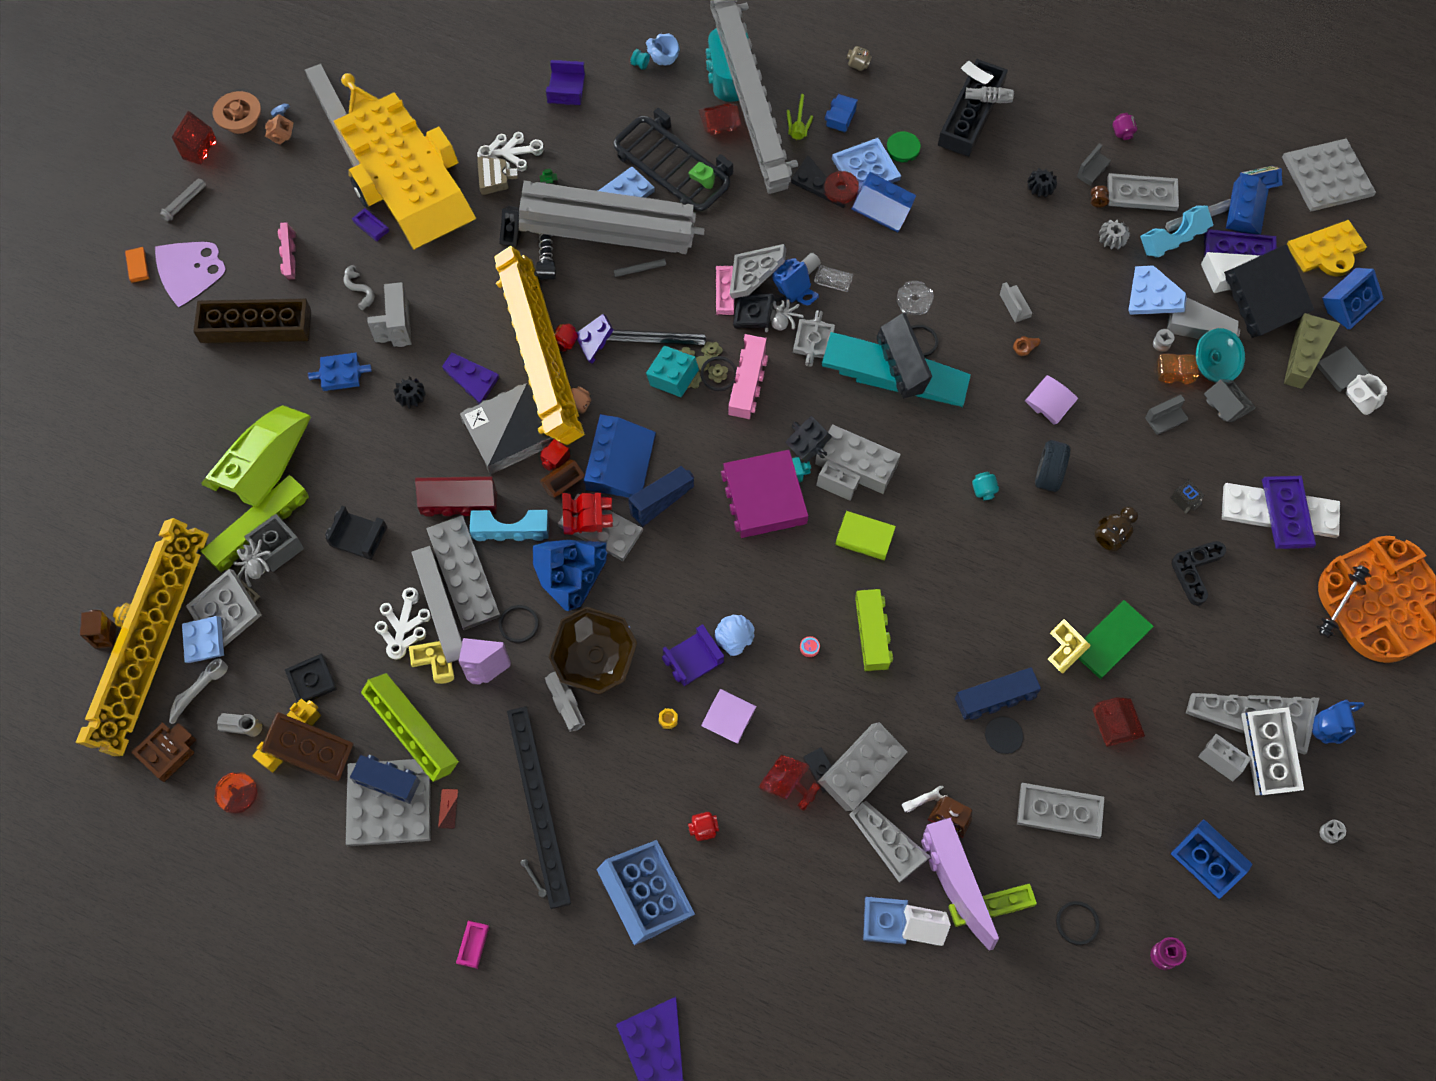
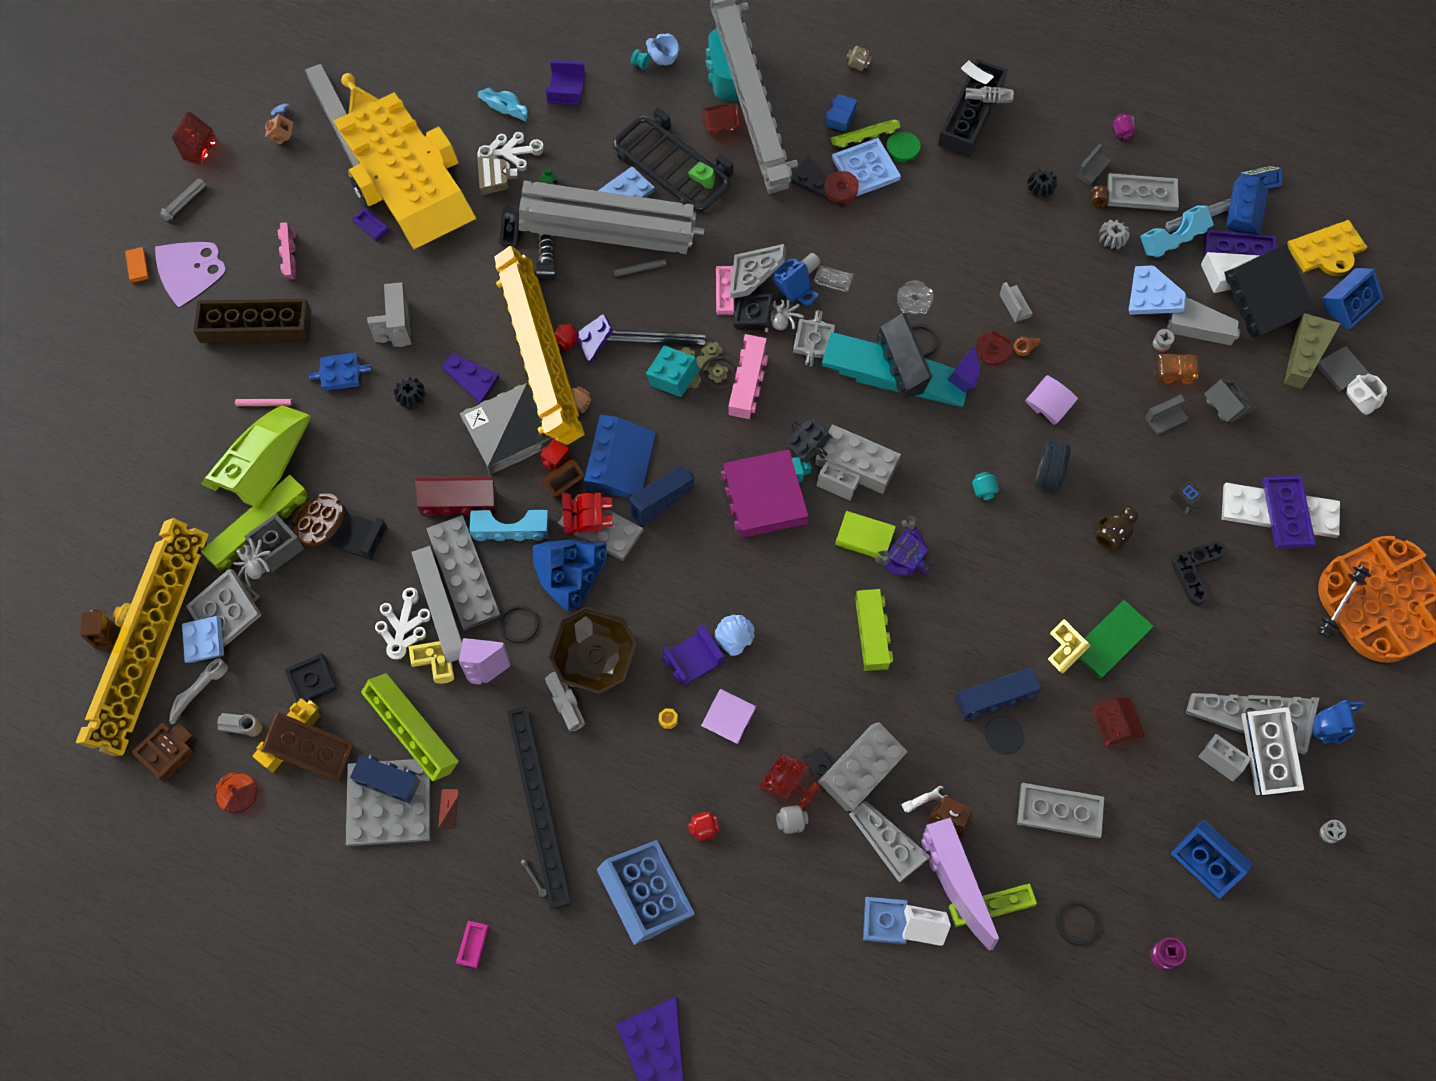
(237, 112): nougat wheel -> none
(263, 402): none -> bright pink bar
(318, 519): none -> reddish brown tile
(349, 274): light grey animal -> none
(499, 100): none -> medium azure piece
(792, 819): none -> light grey head
(798, 129): lime plant -> none
(809, 646): tile -> none
(871, 131): none -> lime plate
(883, 202): slope -> none
(907, 552): none -> torso
(967, 372): none -> dark purple slope
(990, 356): none -> clear red tile
(1227, 353): teal dish -> none
(1328, 174): light grey plate -> none

